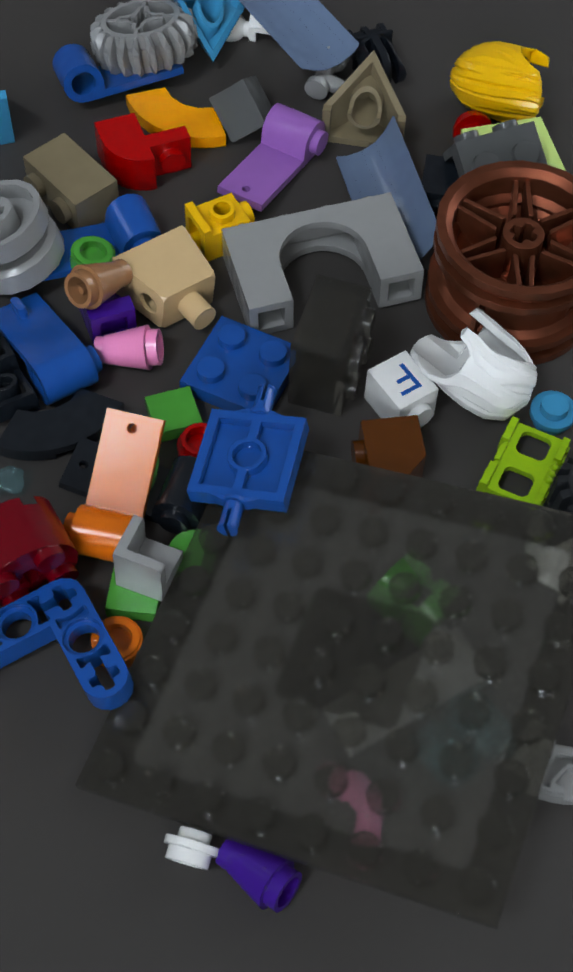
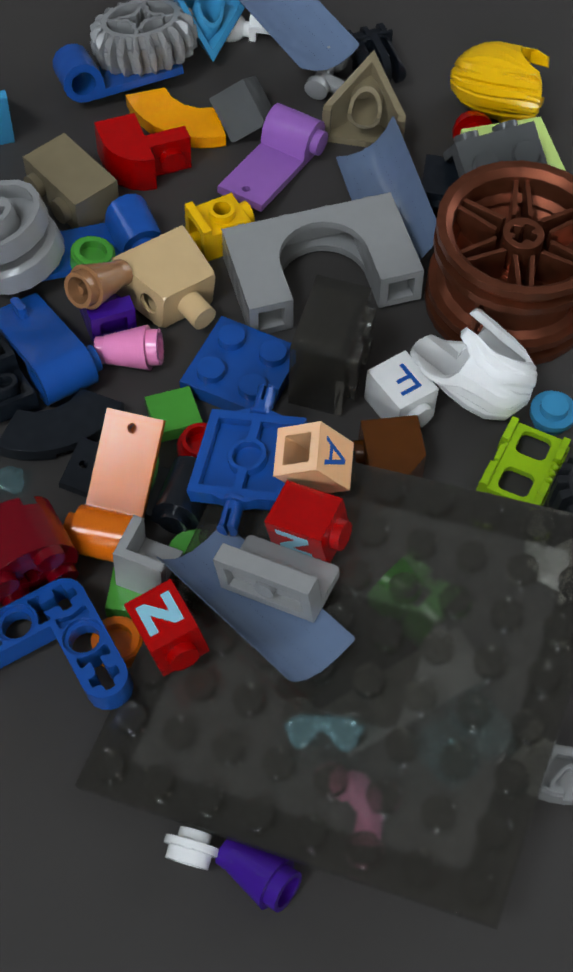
(167, 628): none -> red brick
(276, 576): none -> light grey panel
(287, 641): none -> sand blue sticker
(309, 521): none -> red brick
(314, 457): none -> light nougat brick
(341, 730): none -> clear light blue piece

